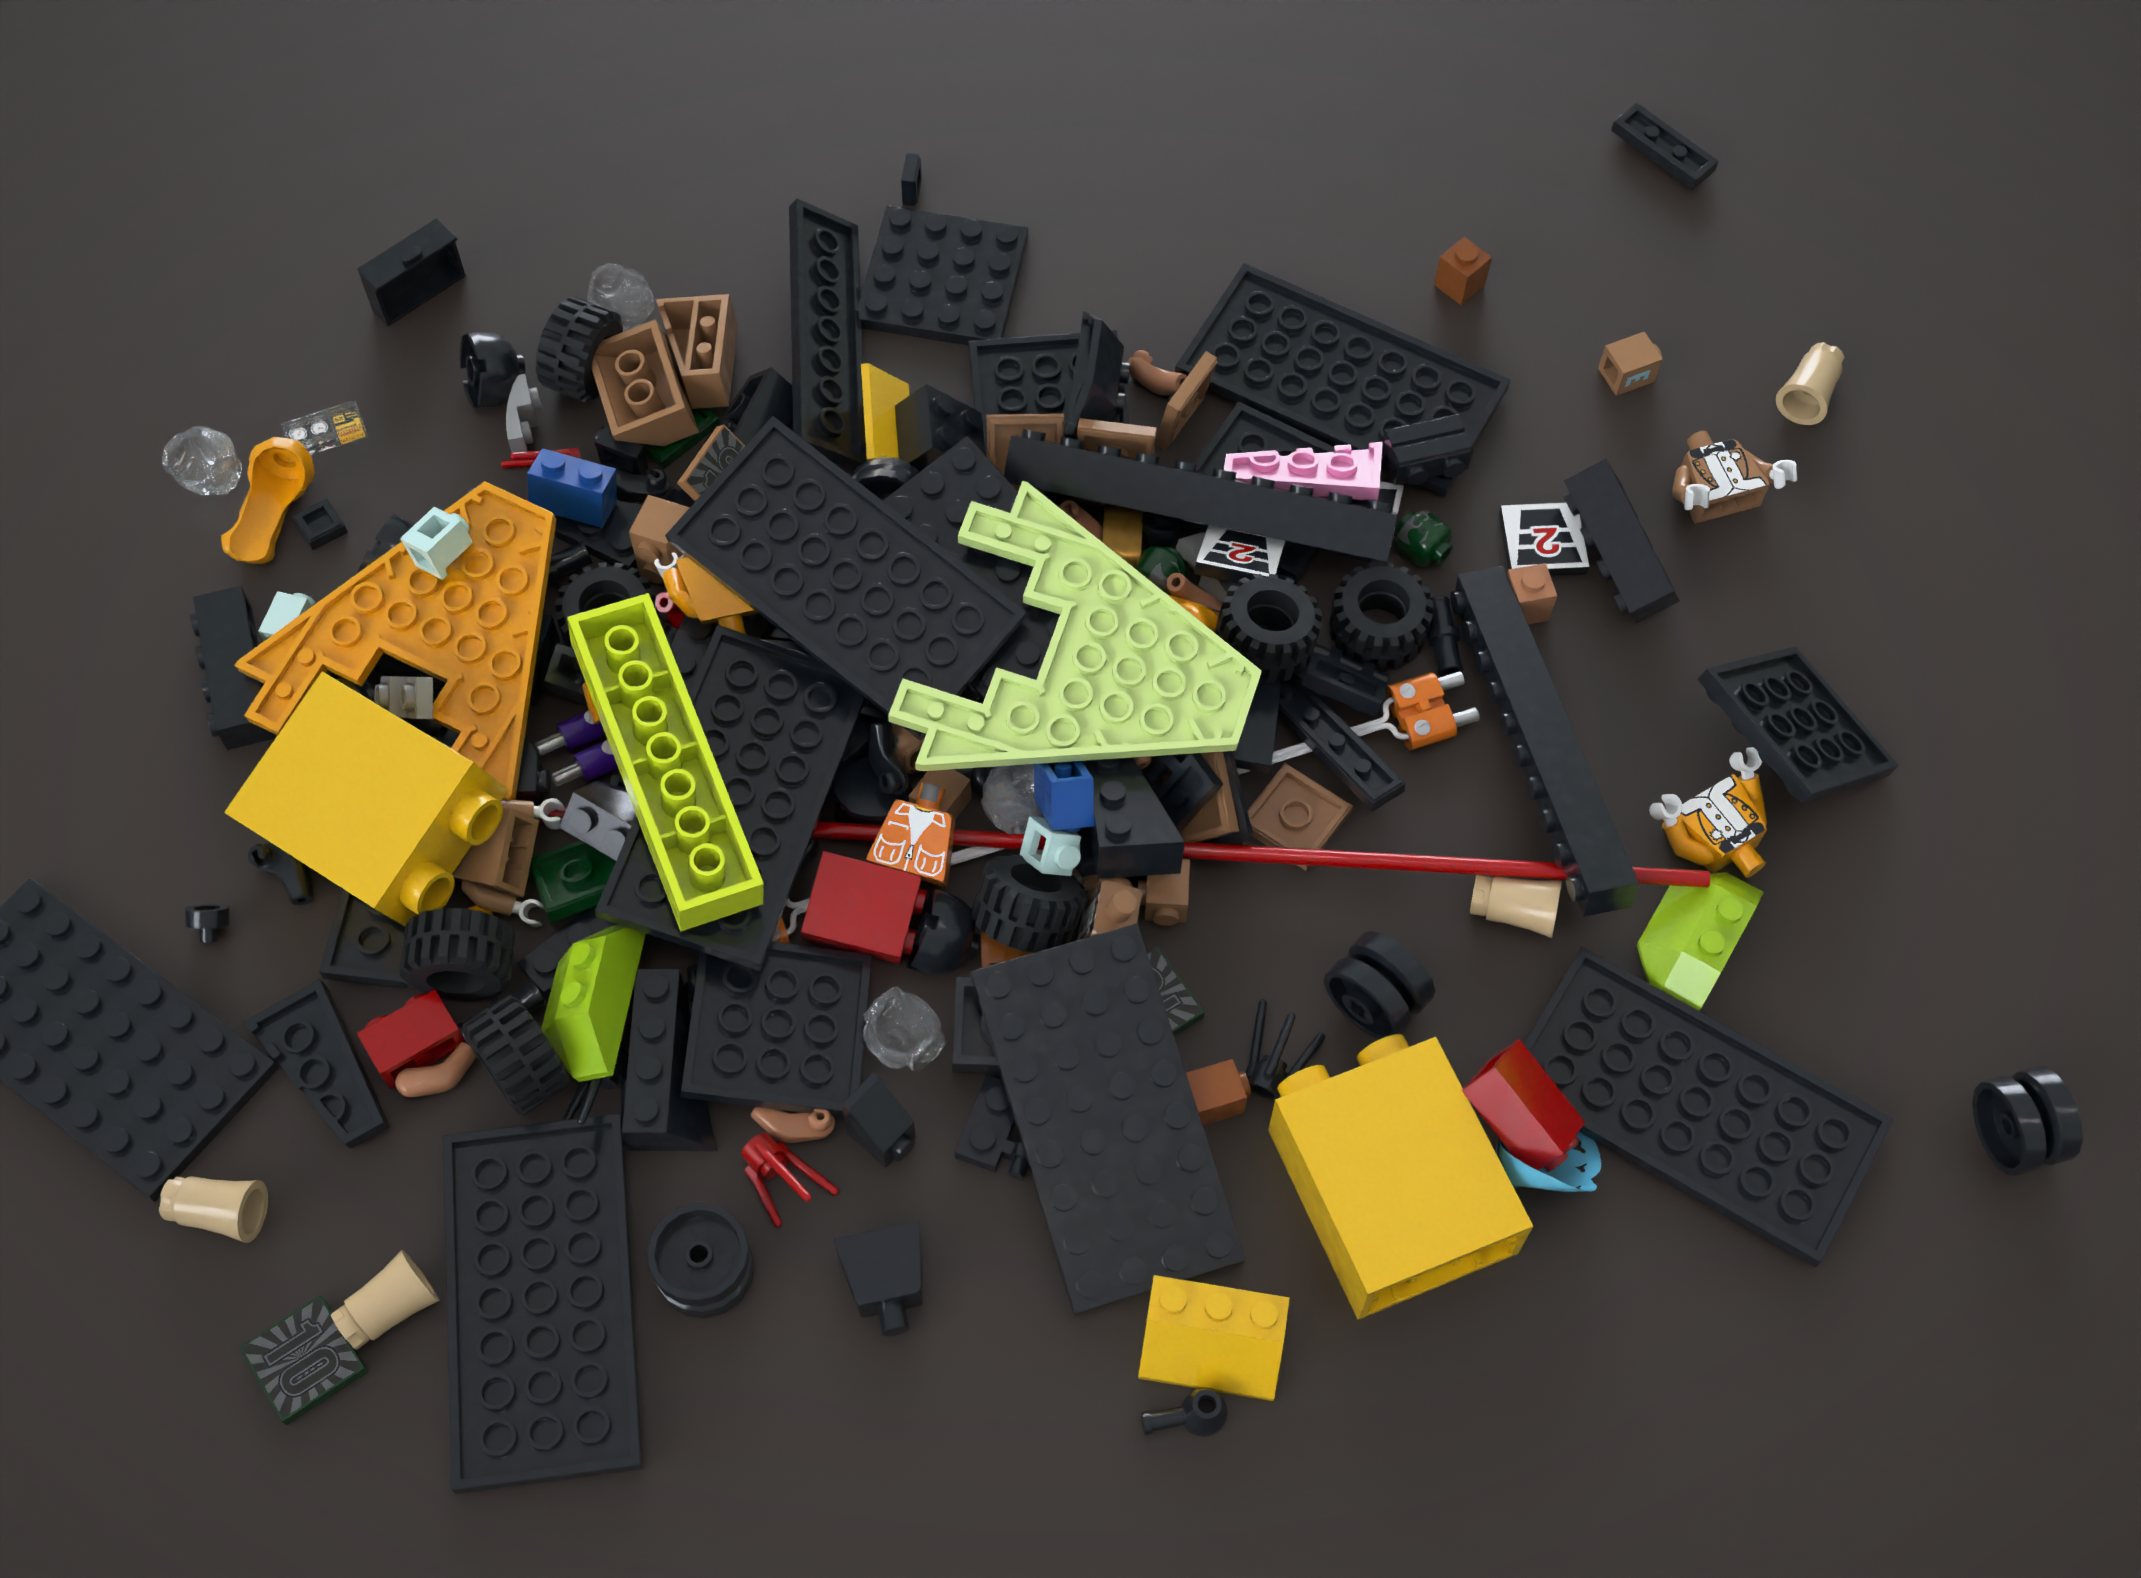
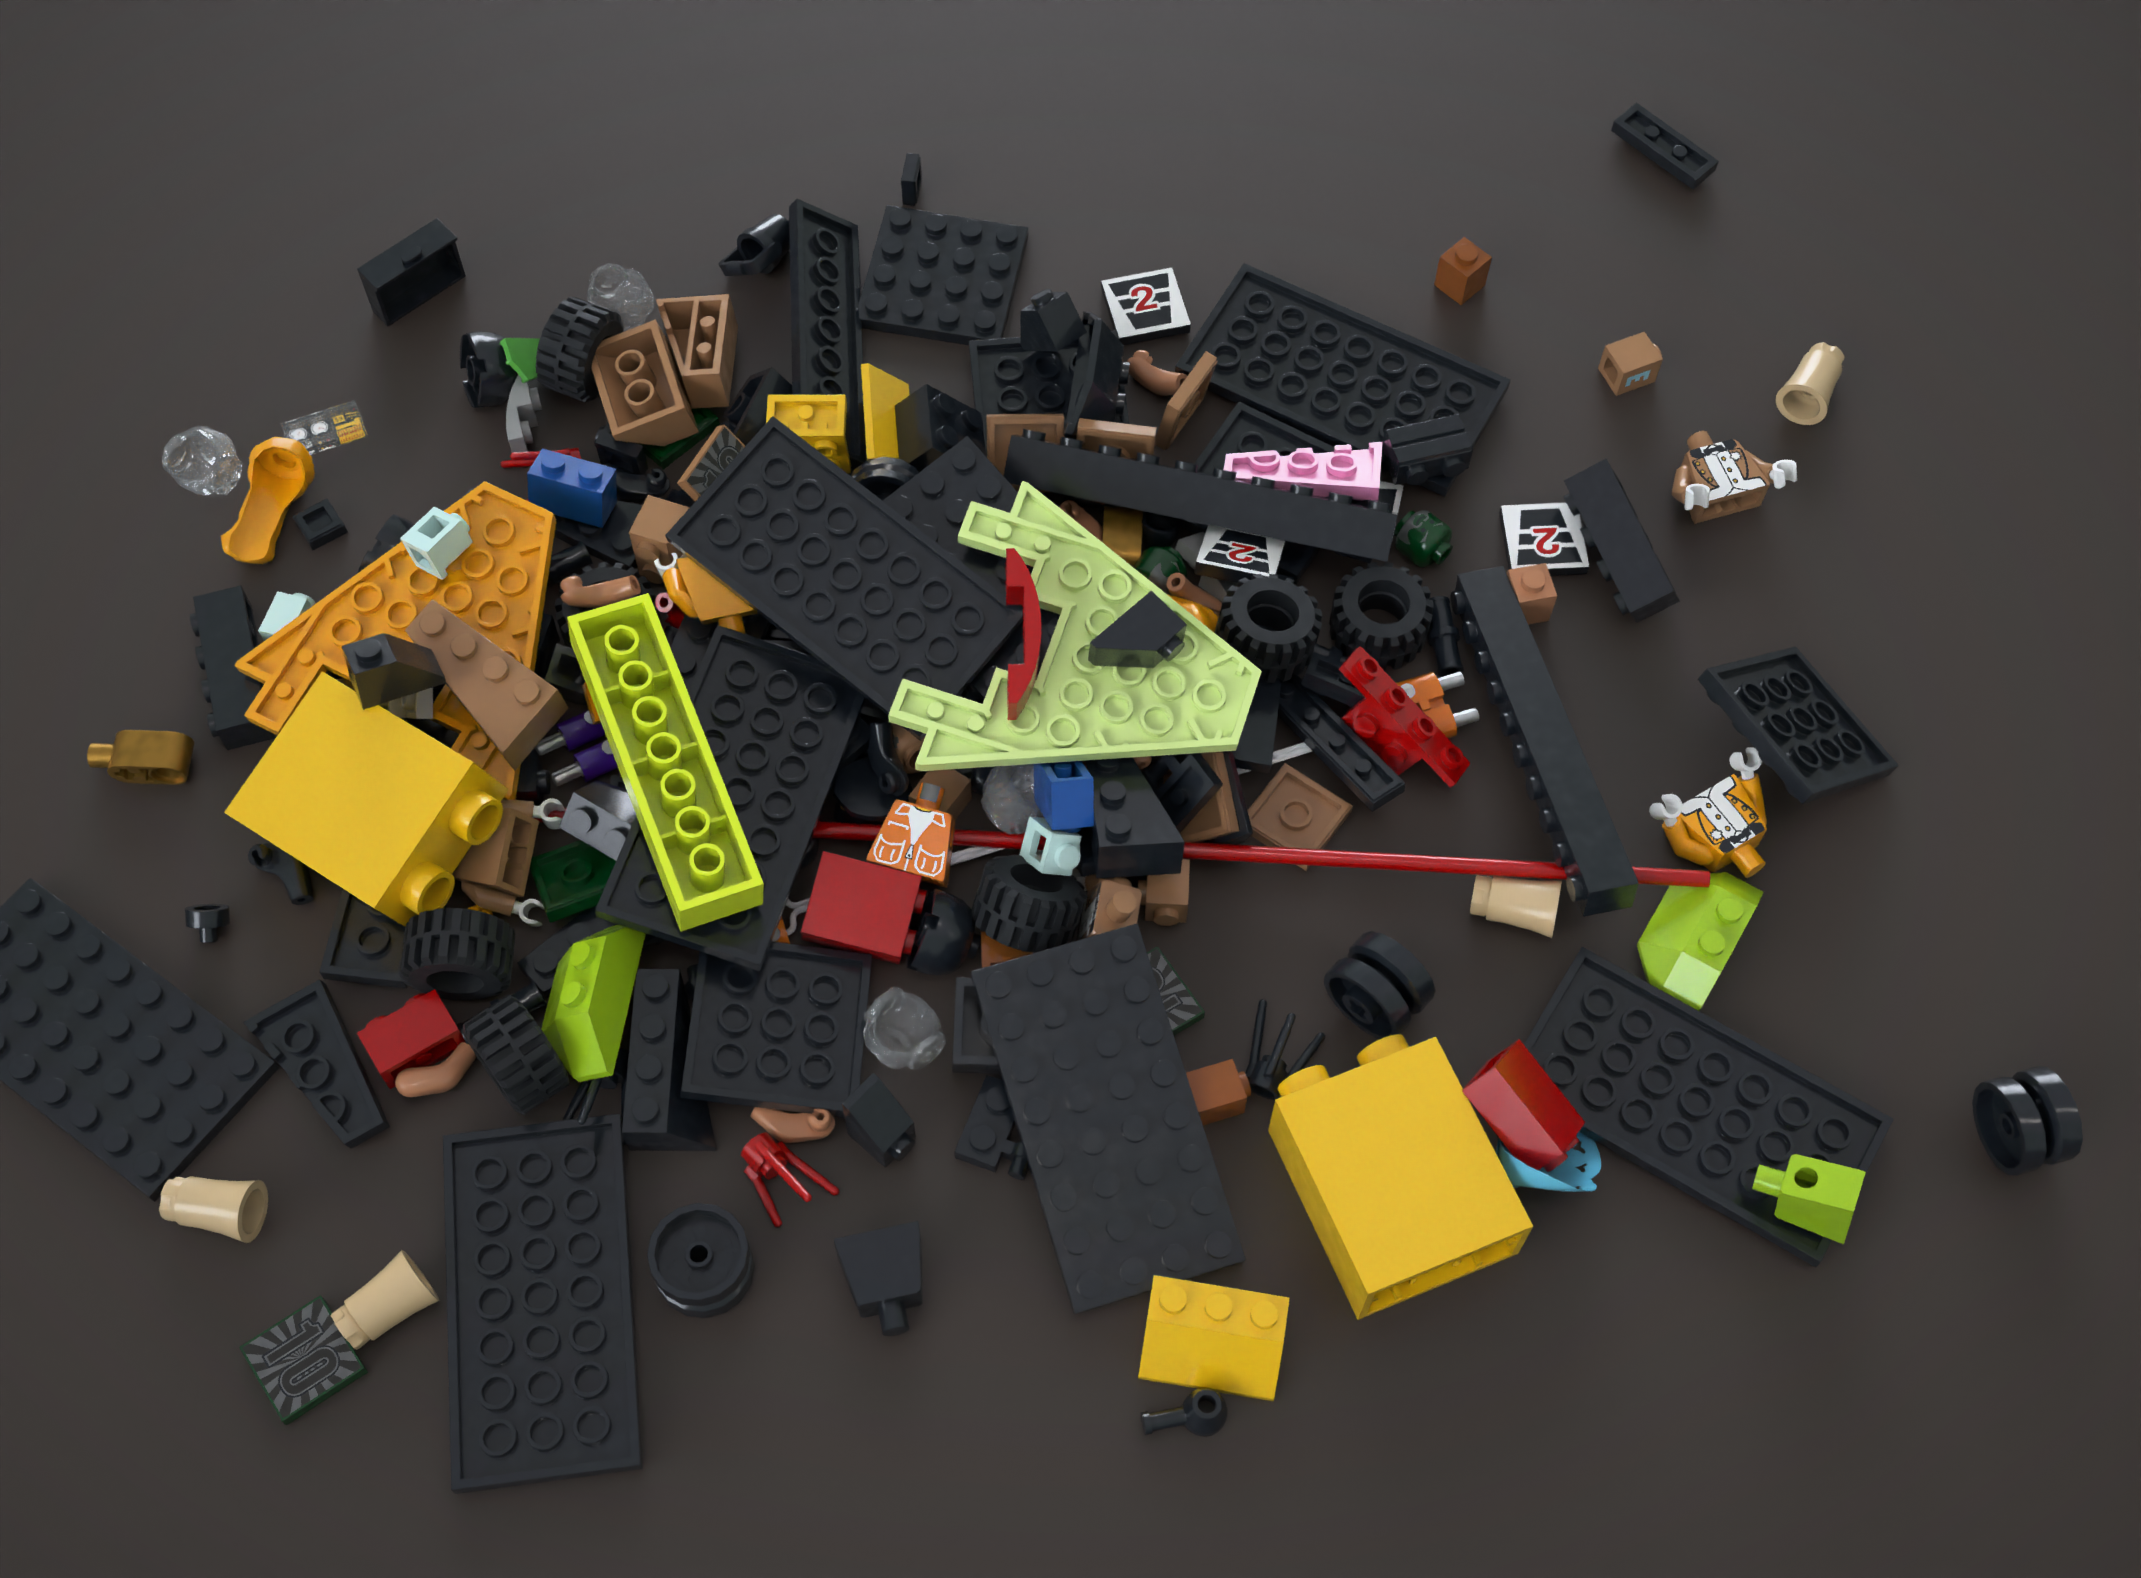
(144, 757): none -> pearl gold piece
(390, 668): none -> black slope
(494, 688): none -> medium nougat wedge
(522, 356): none -> bright green piece
(598, 594): none -> nougat arm
(758, 248): none -> black piece
(816, 420): none -> yellow bracket
(1022, 591): none -> red slope
(1050, 322): none -> black slope
(1140, 636): none -> black slope
(1145, 306): none -> tile
(1395, 724): none -> red bracket
(1813, 1194): none -> lime torso

